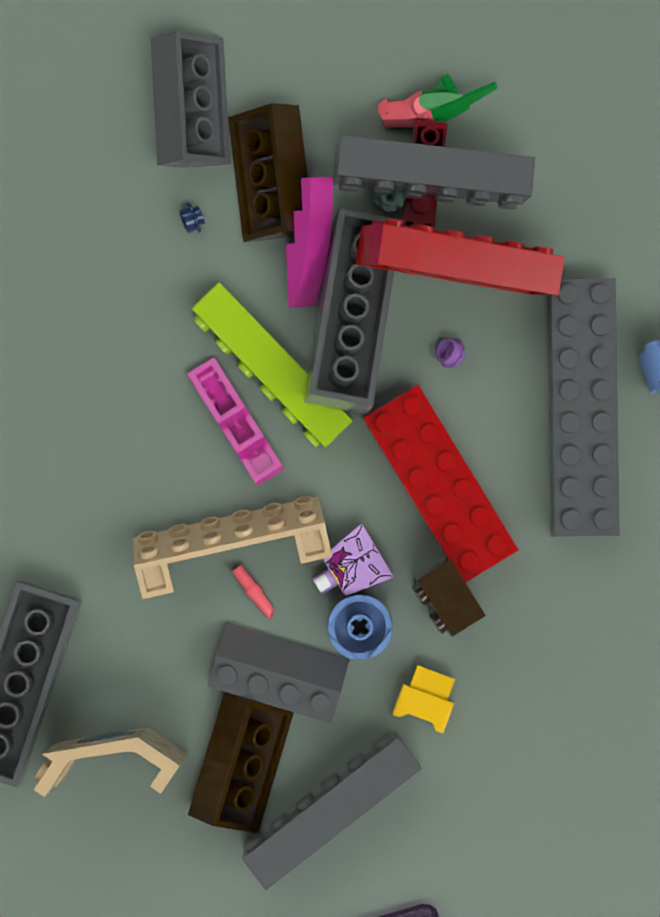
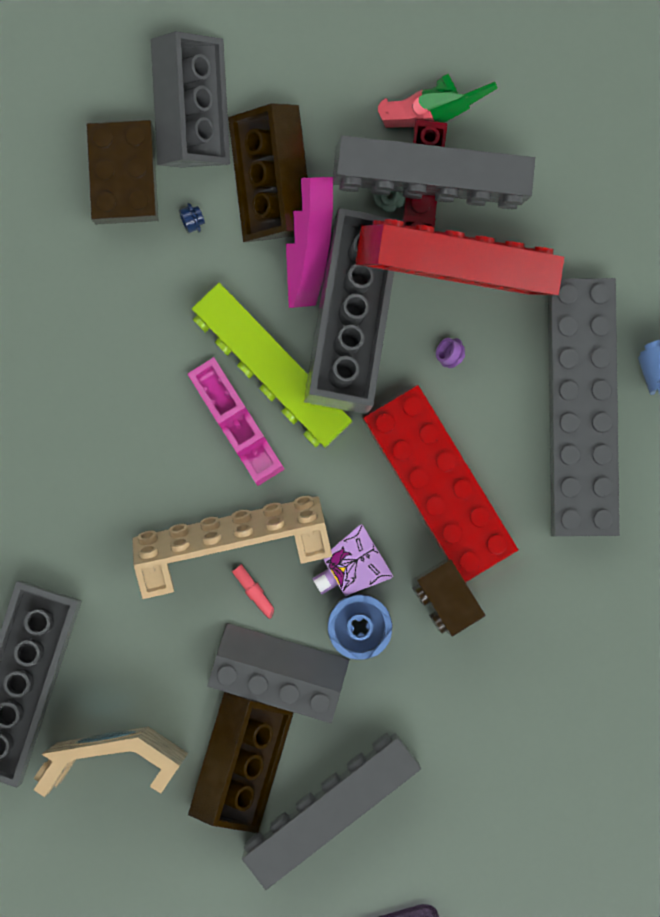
(122, 172): none -> dark brown brick
(426, 697): yellow piece -> none

